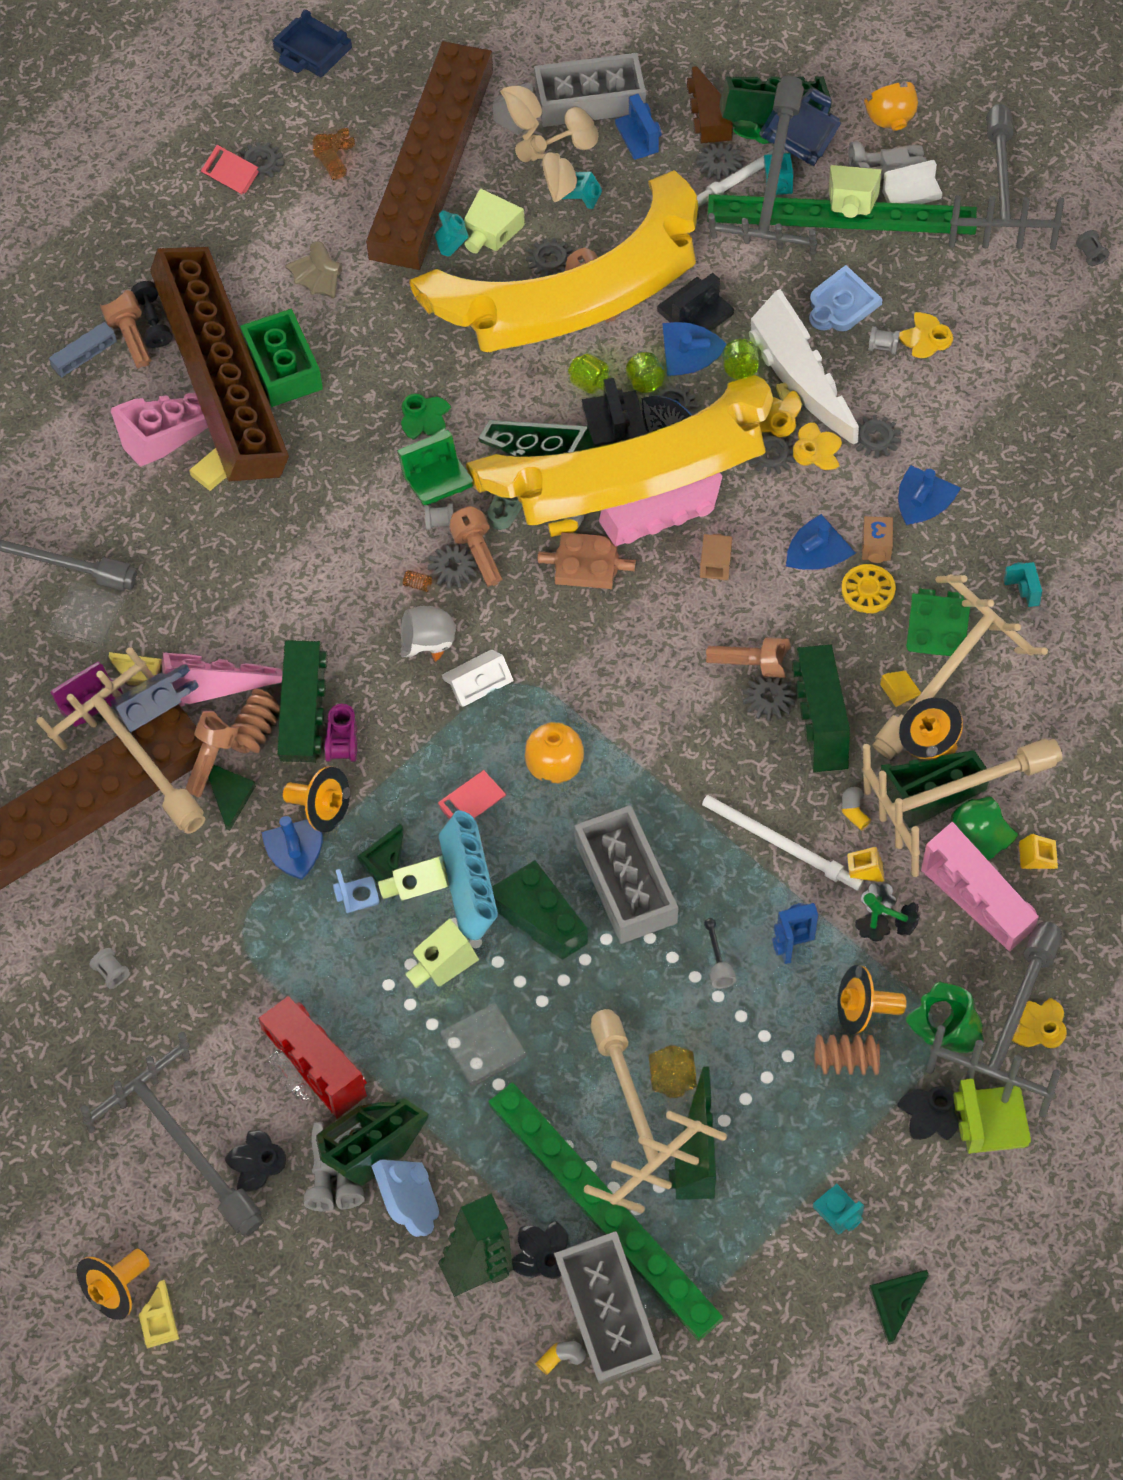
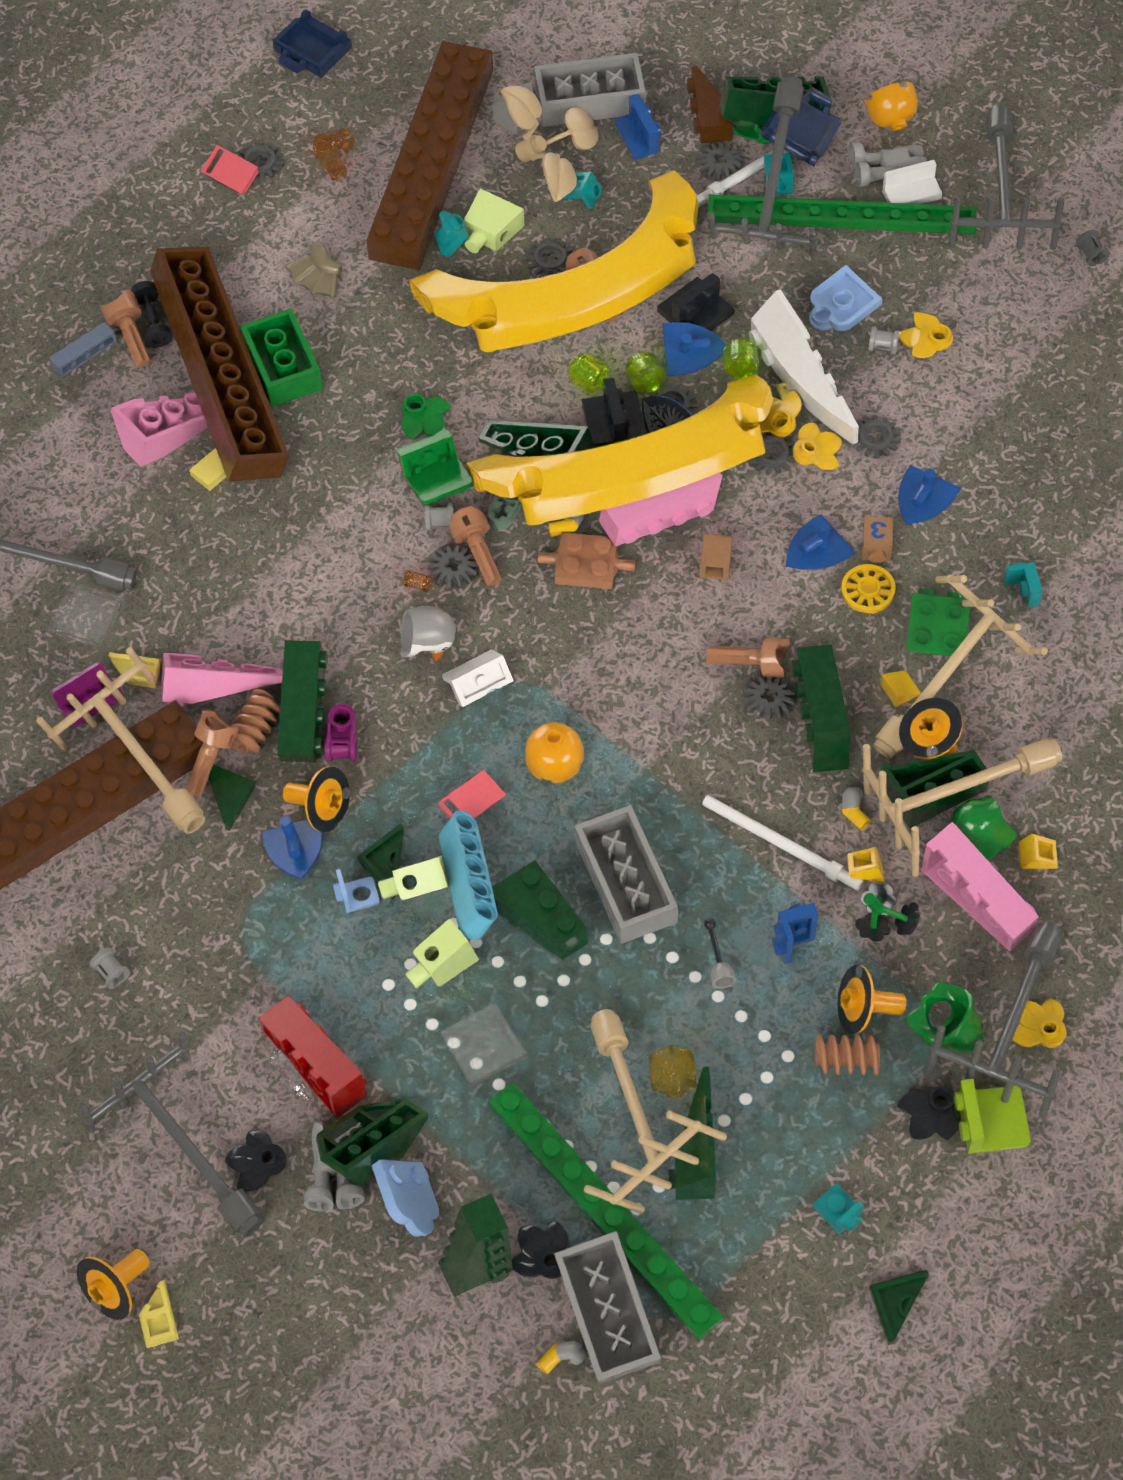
(152, 698): hinge -> none
(853, 189): yellowish green torso -> none

